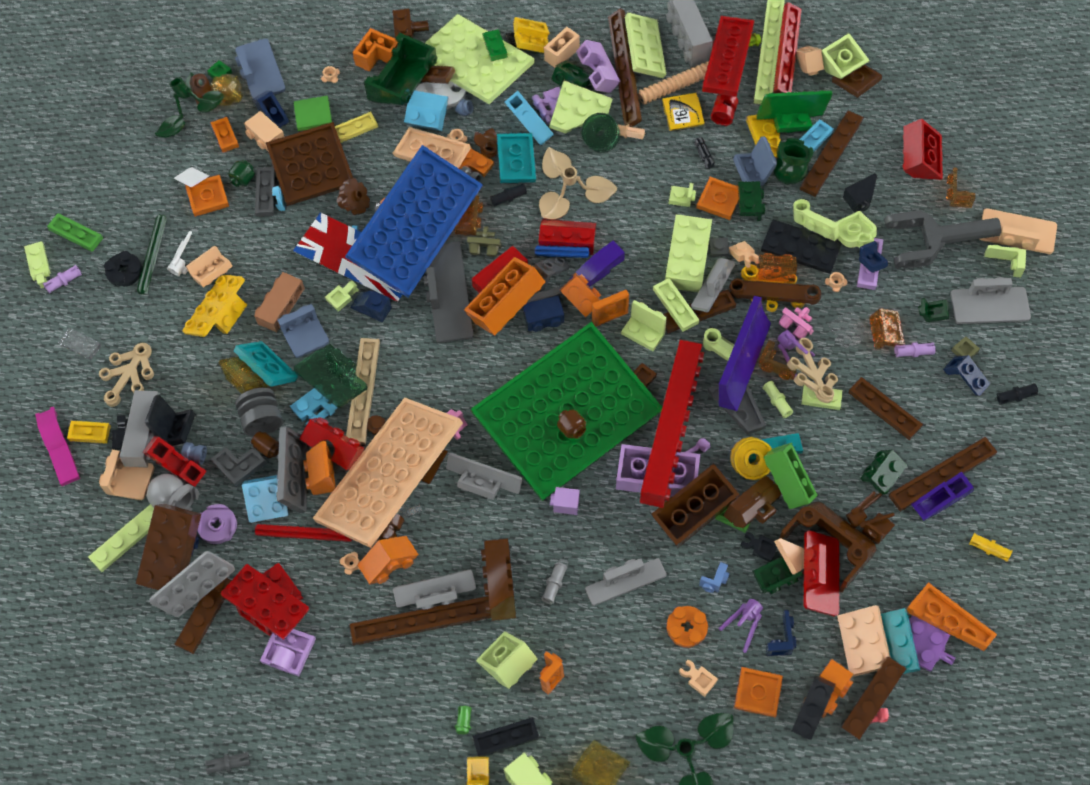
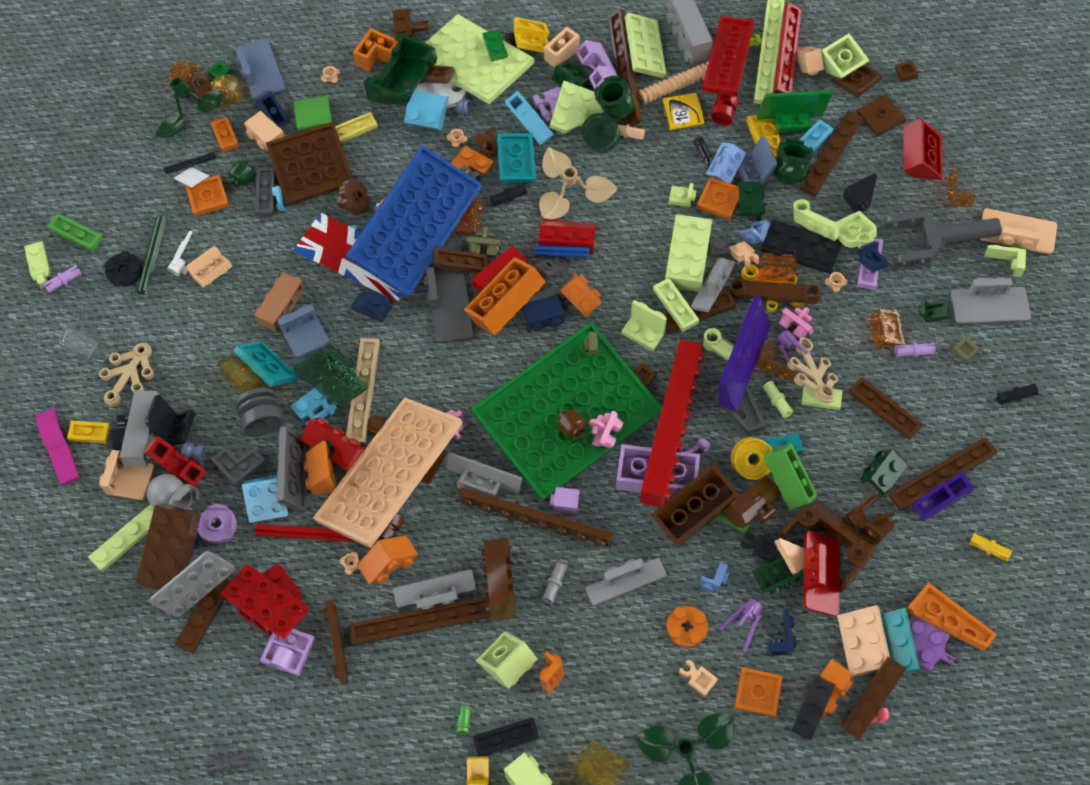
(183, 70): none -> clear orange bracket
(188, 163): none -> black bar
(219, 307): yellow bracket -> none
(265, 444): reddish brown brick -> none
(331, 614): none -> reddish brown plate
(341, 297): yellowish green plate -> none
(447, 148): light nougat tile -> none
(459, 260): none -> reddish brown plate
(541, 519): none -> reddish brown plate
(591, 344): none -> olive plate
(601, 263): dark purple slope -> none
(602, 428): none -> bright pink hips
(610, 308): orange plate -> none
(615, 97): none -> dark green tile
(726, 162): none -> light blue bracket
(756, 233): none -> medium blue bracket
(881, 115): none -> reddish brown plate
(906, 71): none -> reddish brown plate
(969, 372): dark blue bracket -> none

